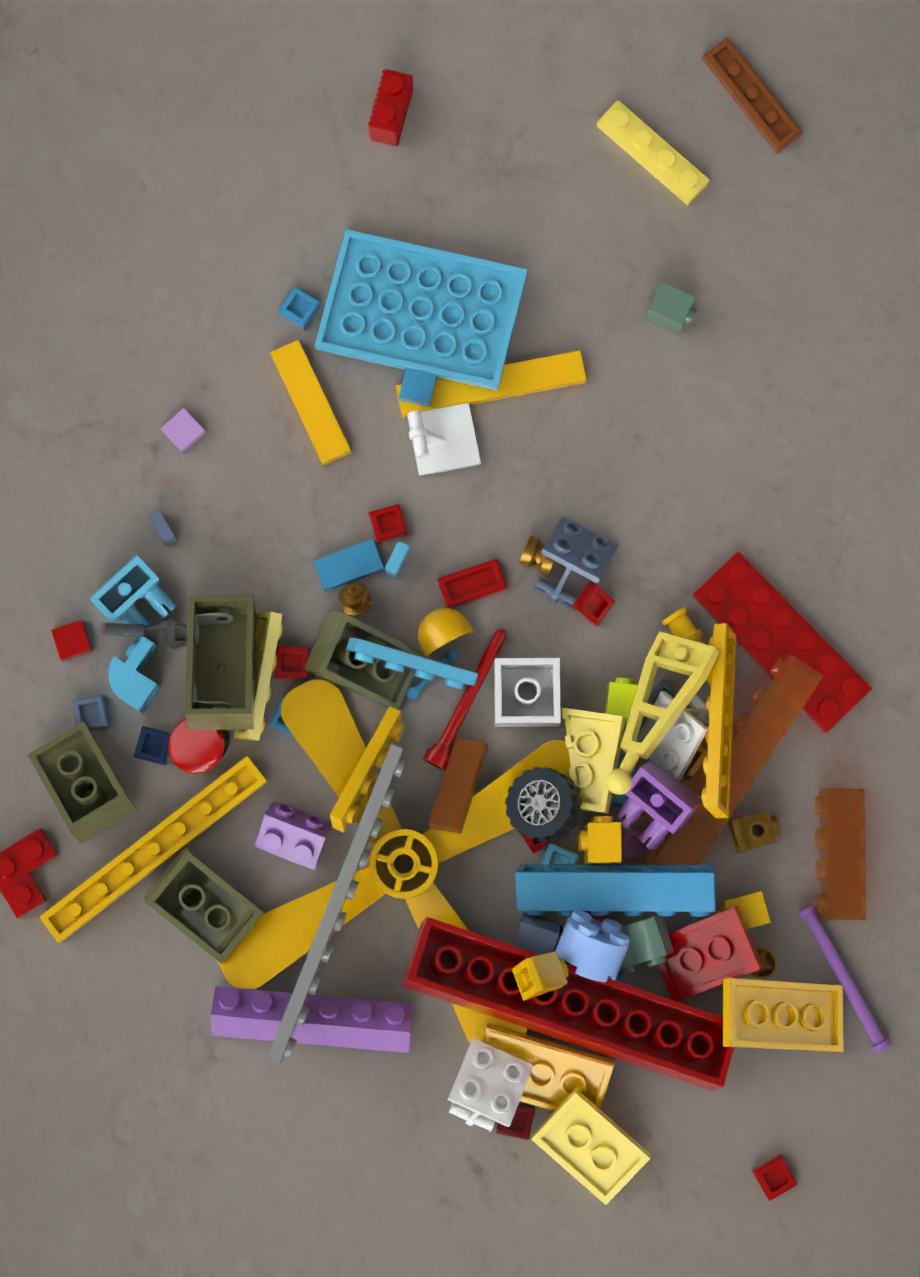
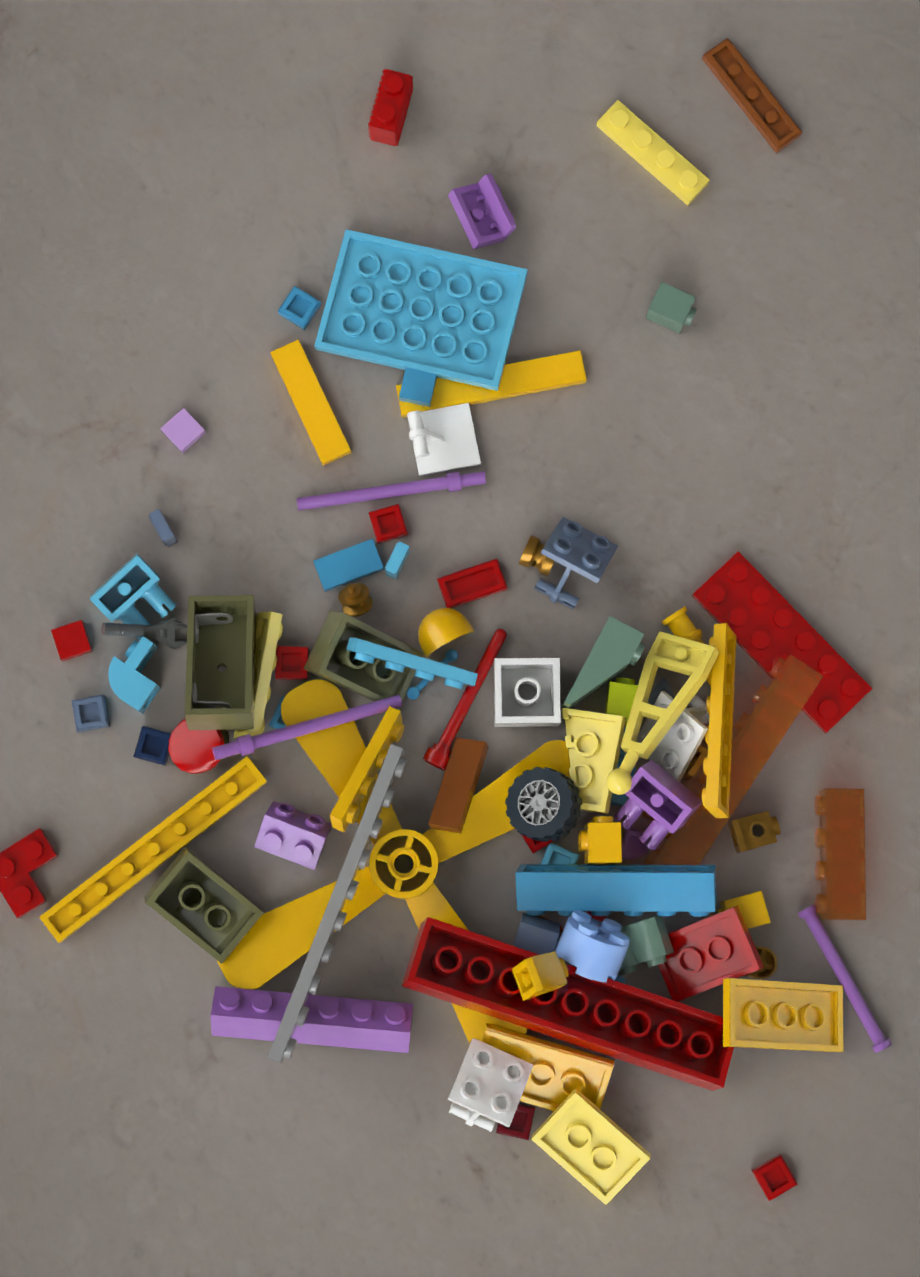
(81, 783): olive slope -> none
(246, 743): none -> medium lavender bar
(453, 482): none -> medium lavender bar
(483, 212): none -> medium lavender bracket
(593, 603): red tile -> none
(610, 656): none -> sand green slope

